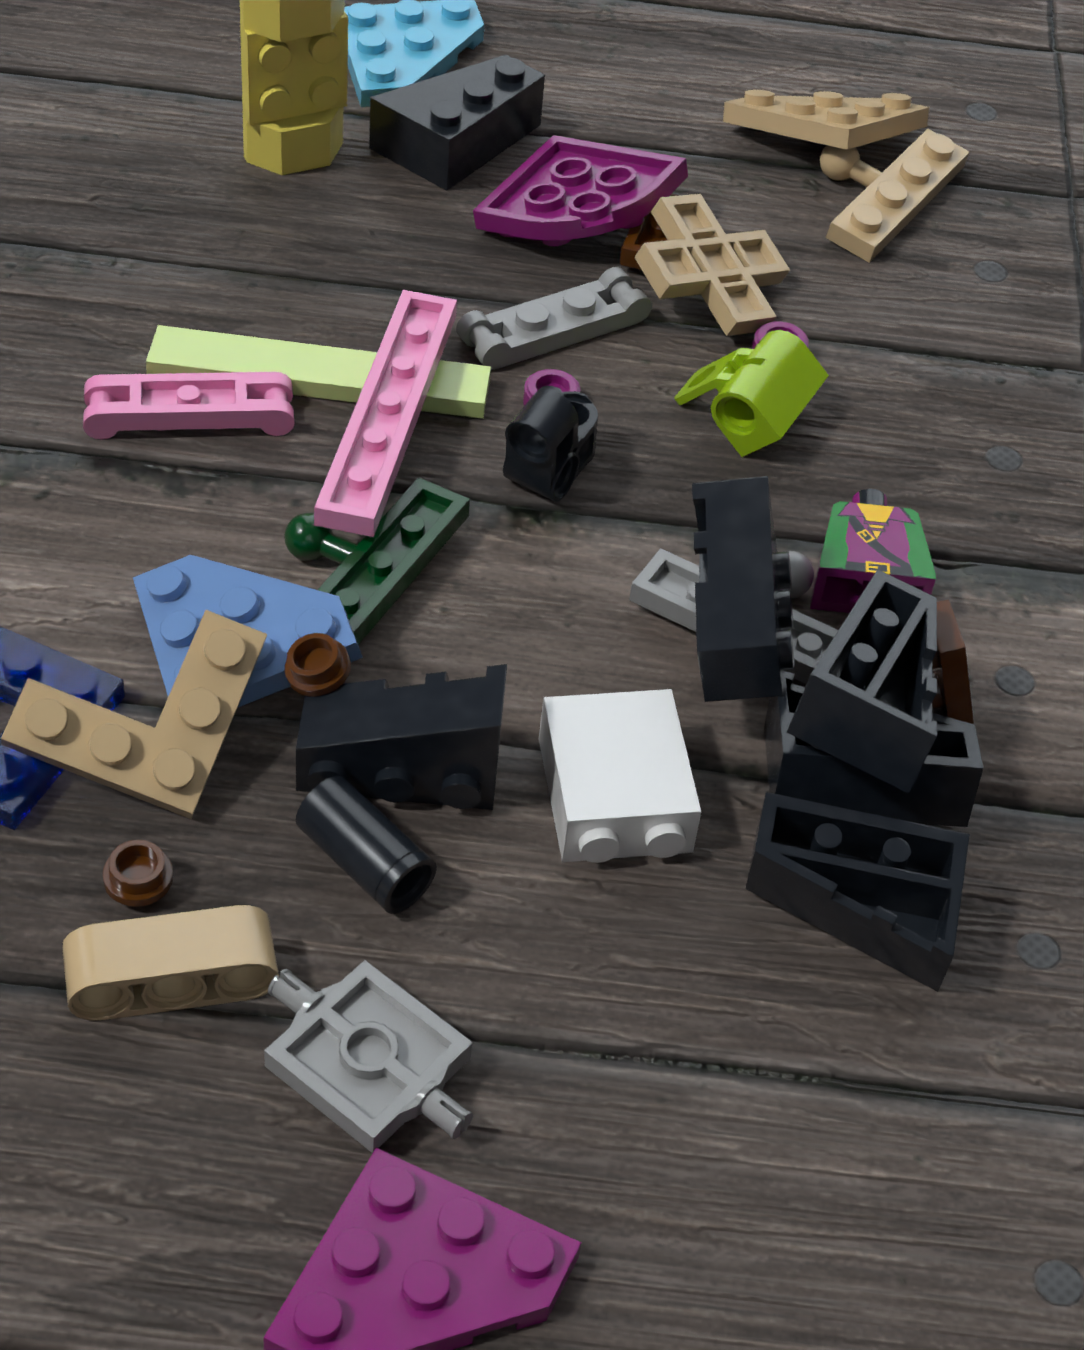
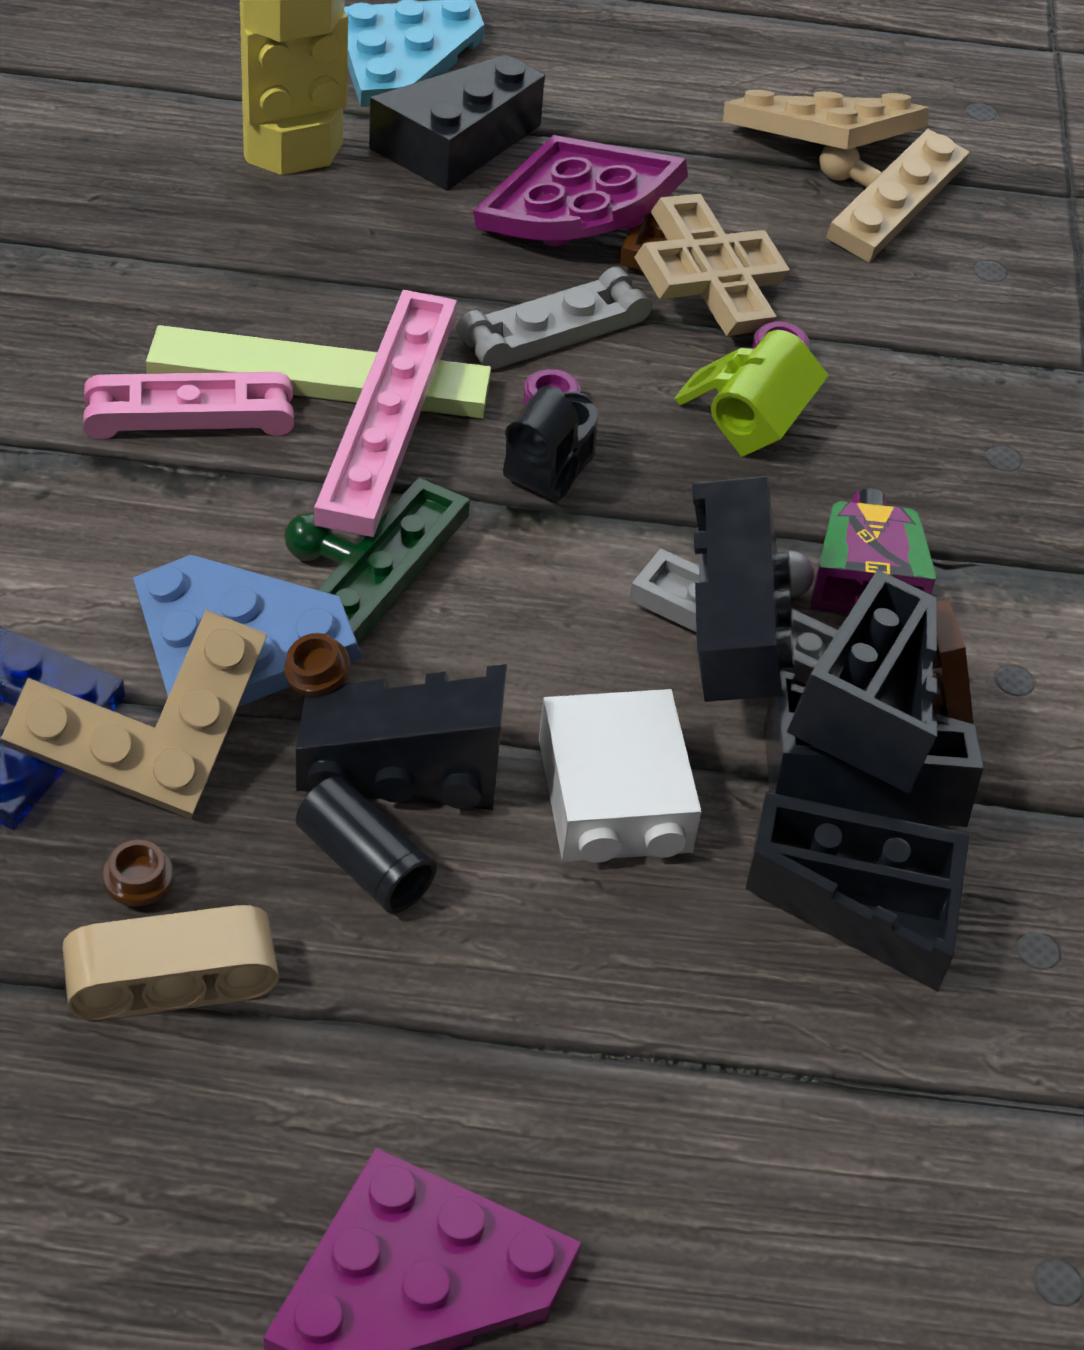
(368, 1055): light grey plate -> none

